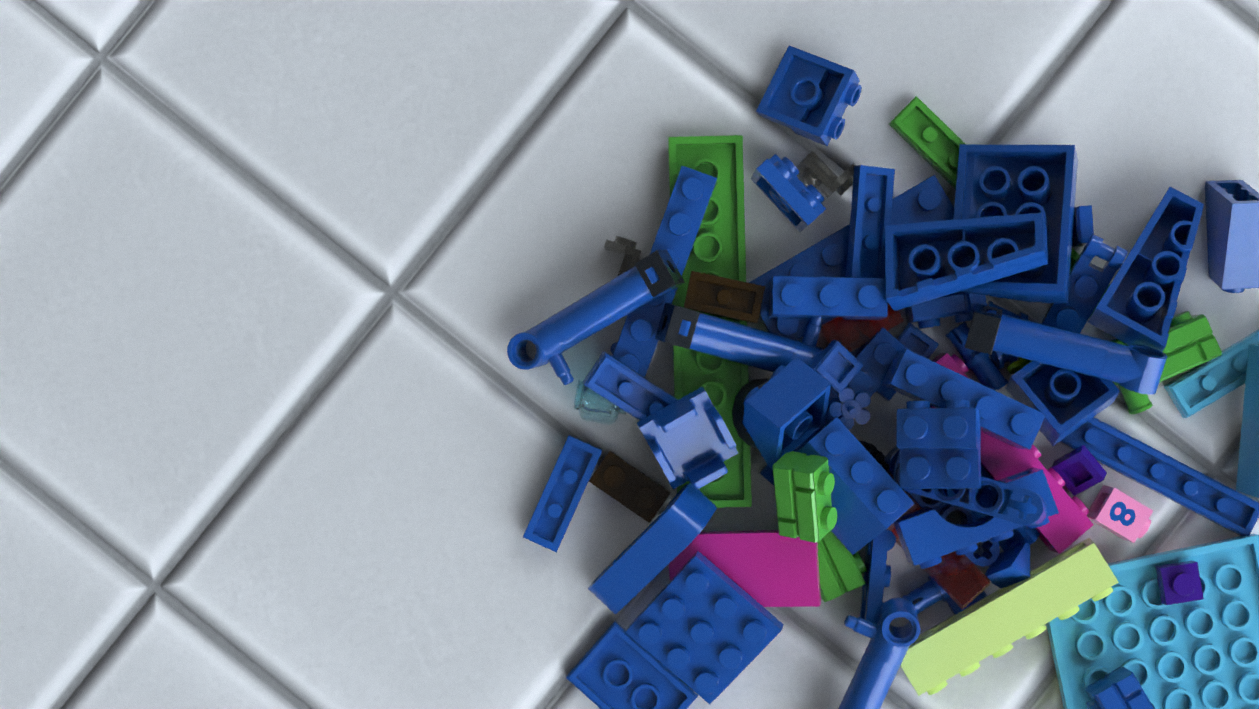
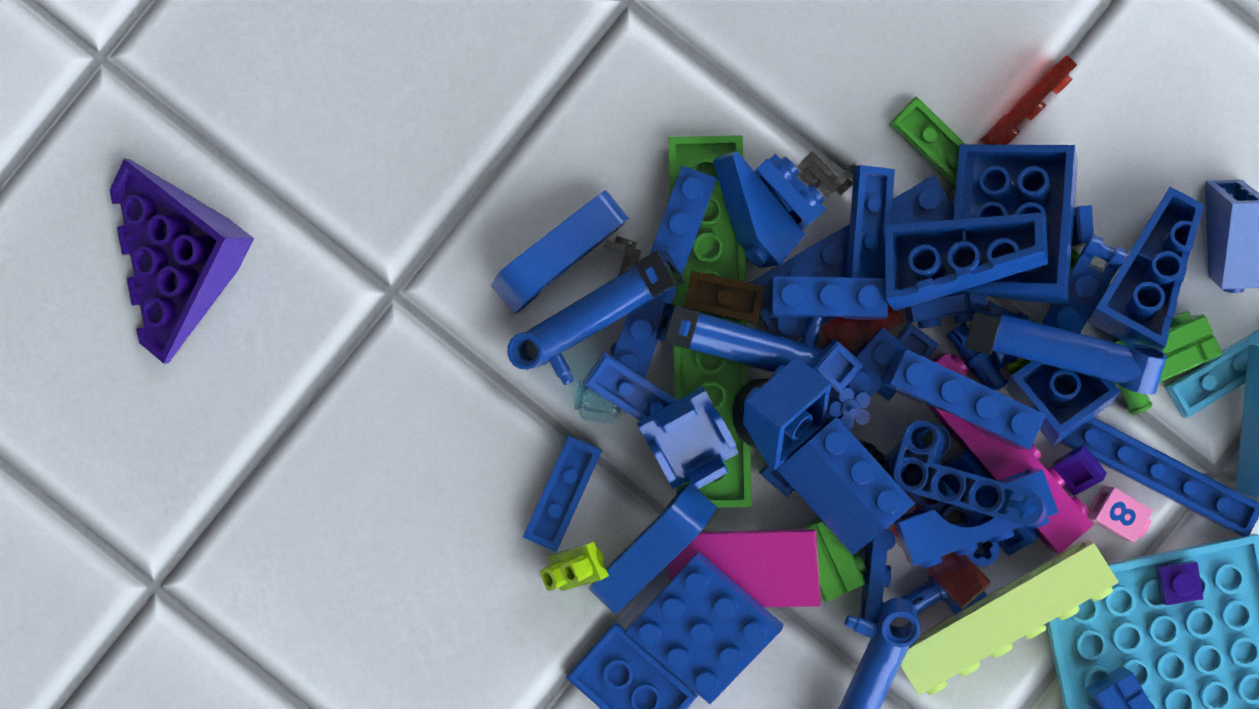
(178, 256): none -> dark purple slope
(558, 251): none -> blue beam
(574, 567): none -> lime hips
(629, 486): dark brown plate -> none
(755, 213): none -> blue slope
(804, 496): bright green brick -> none
(810, 95): blue plate -> none
(939, 446): blue plate -> none
(1010, 566): blue slope -> none
(1030, 103): none -> clear red plate

